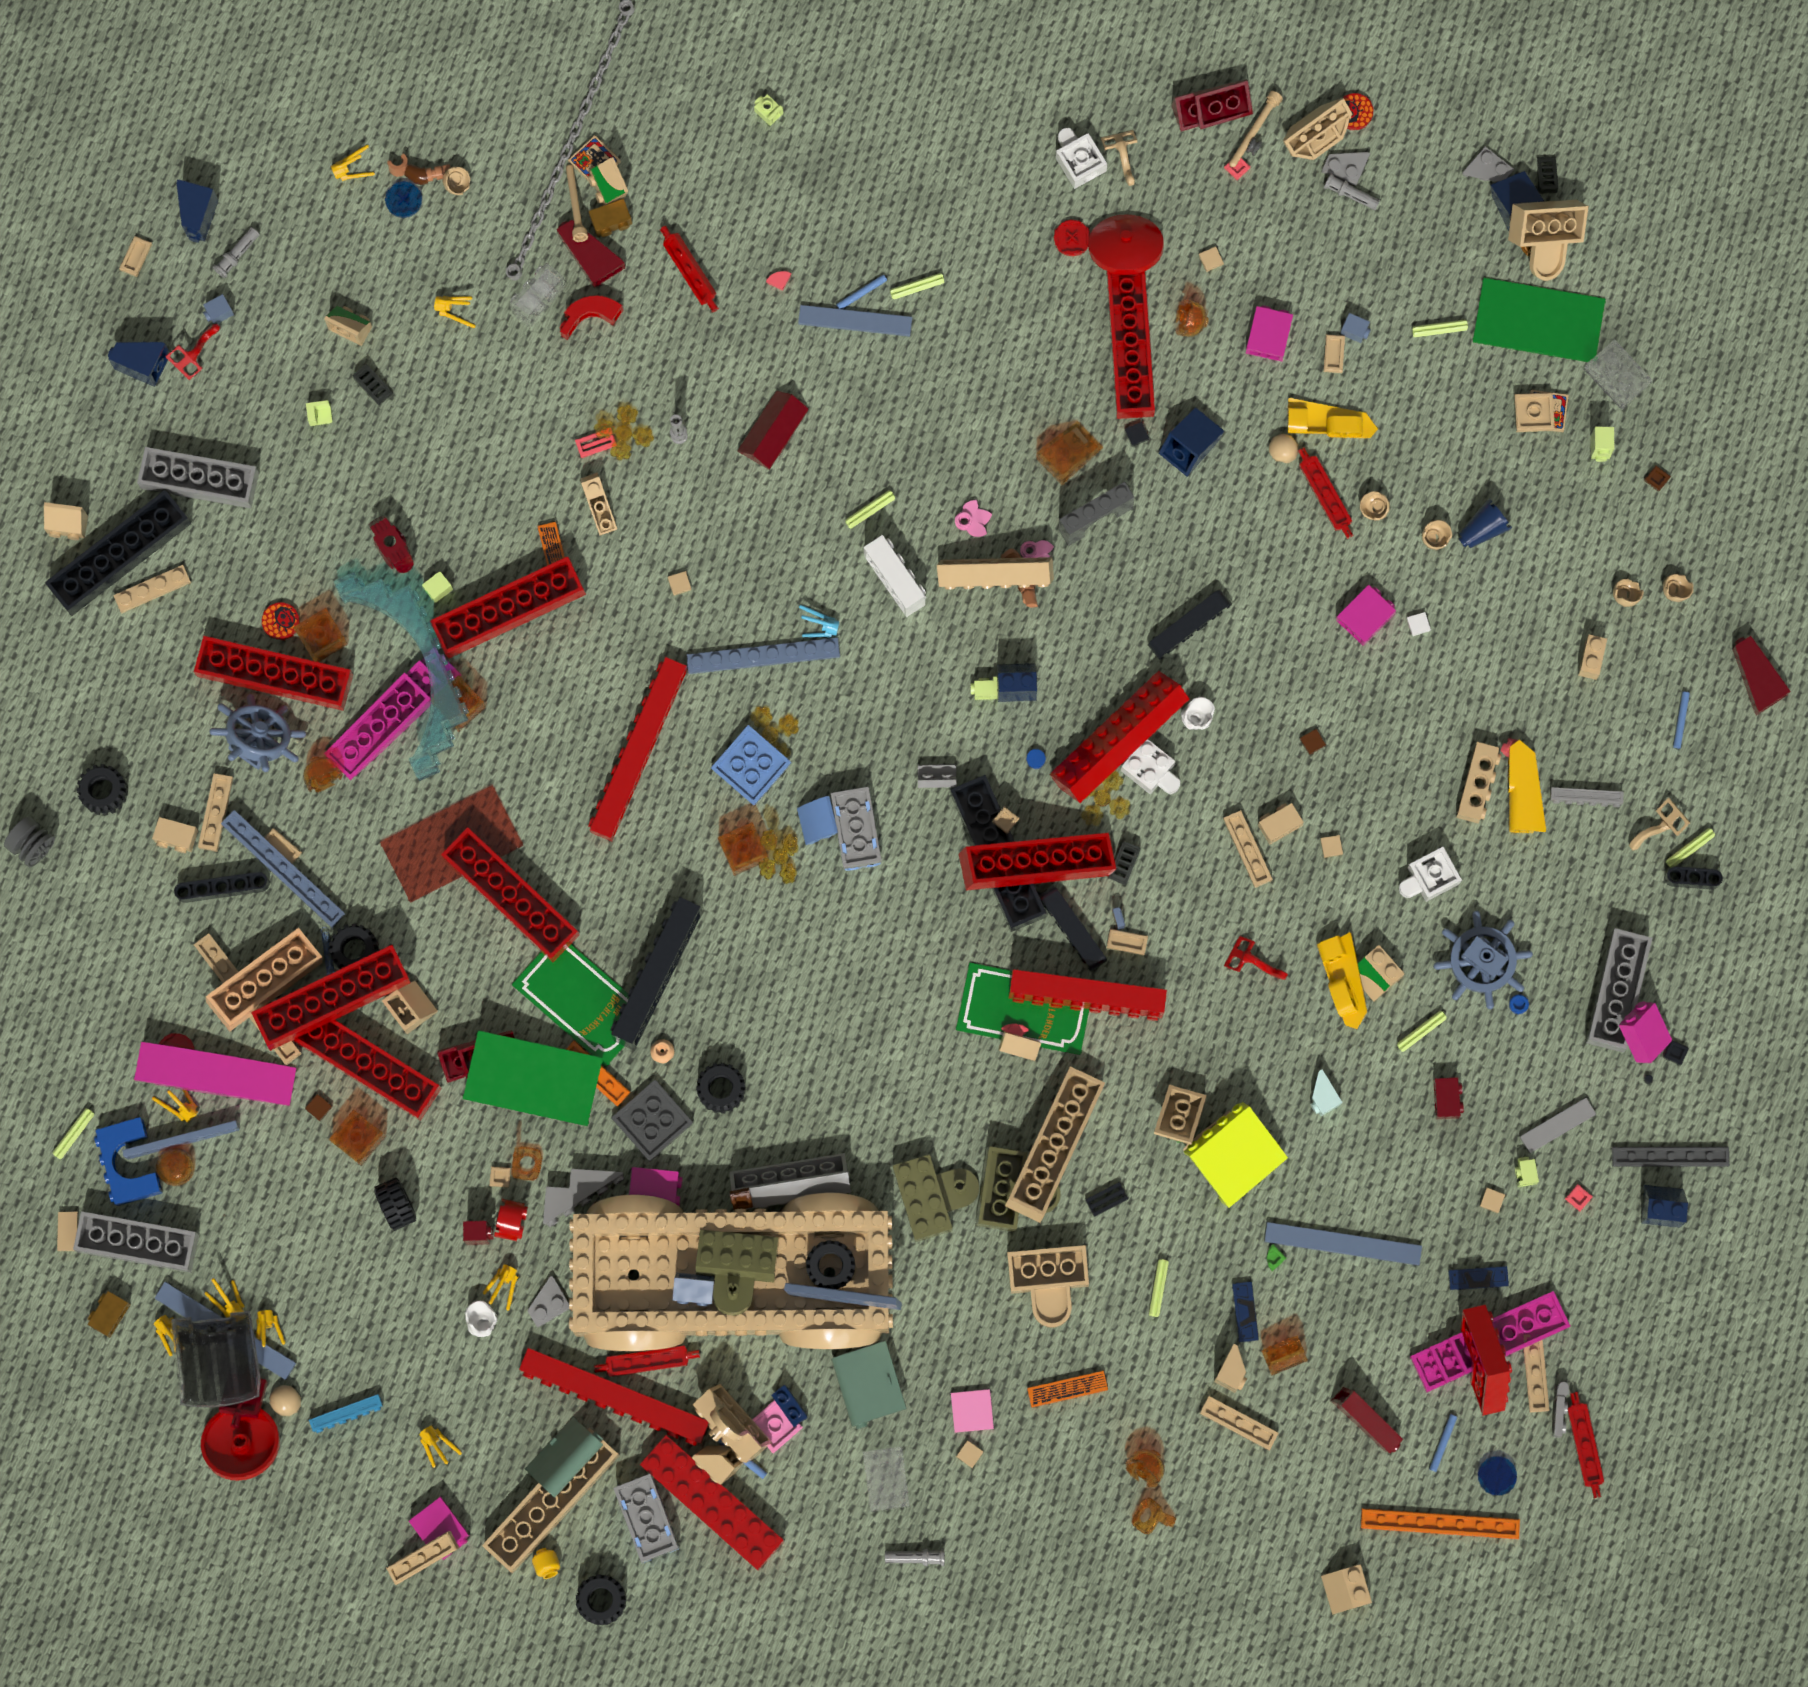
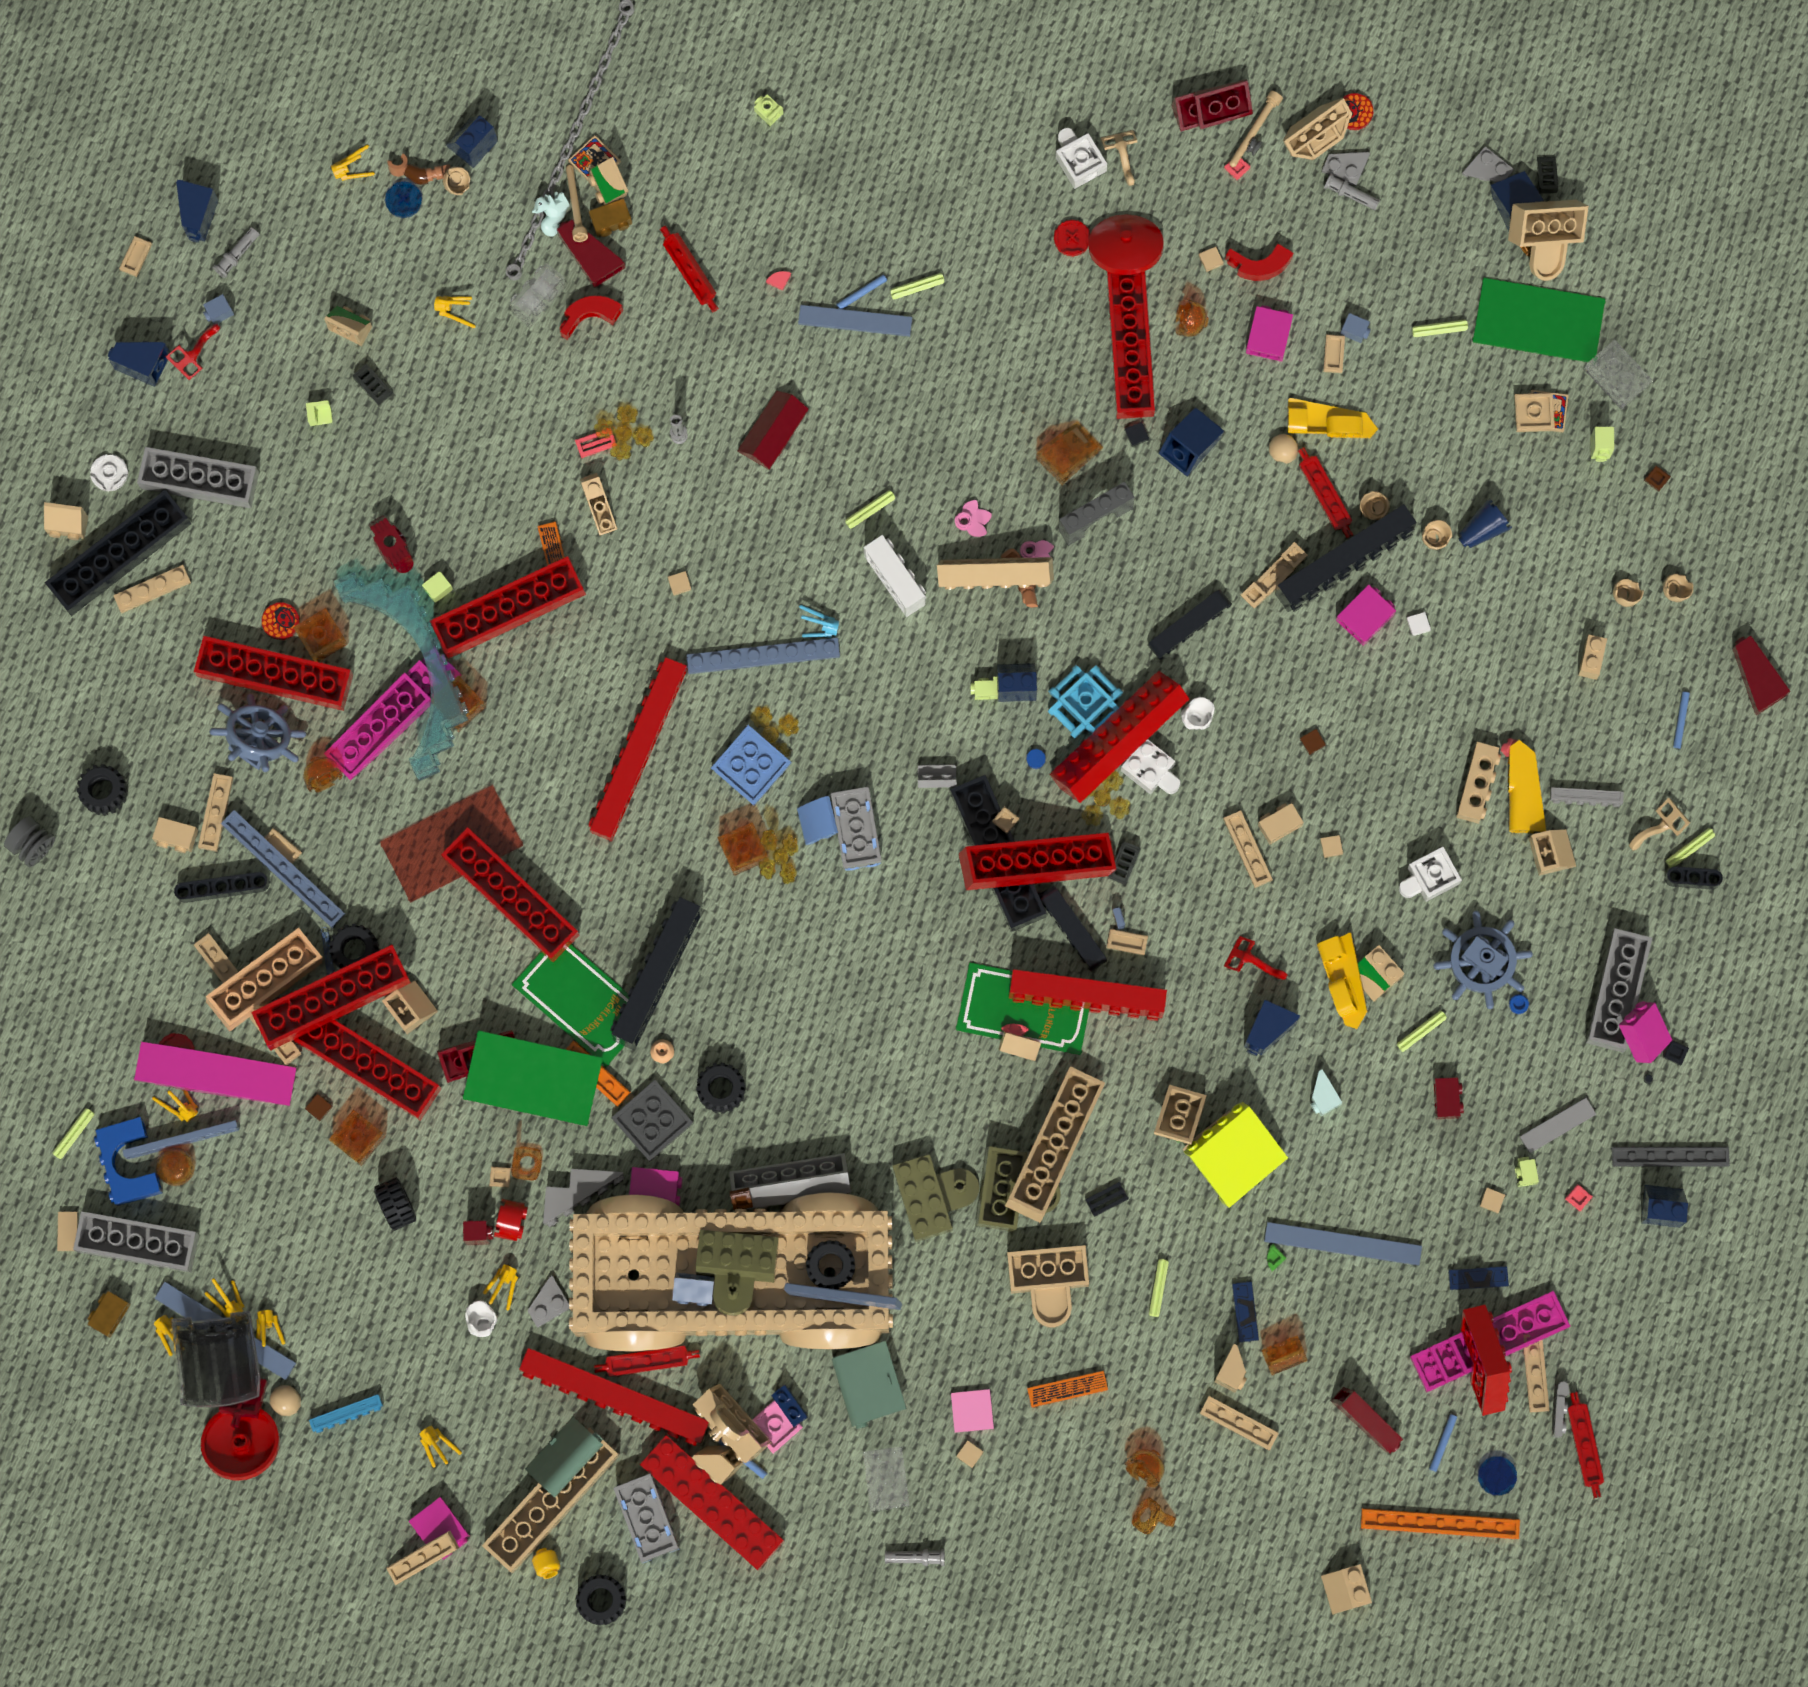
(109, 478): none -> white tile
(473, 140): none -> dark blue slope
(554, 209): none -> light aqua animal
(1083, 700): none -> medium azure brick
(1261, 269): none -> red arch
(1269, 1028): none -> dark blue slope
(1276, 574): none -> tan slope
(1345, 558): none -> black brick
(1552, 851): none -> tan slope

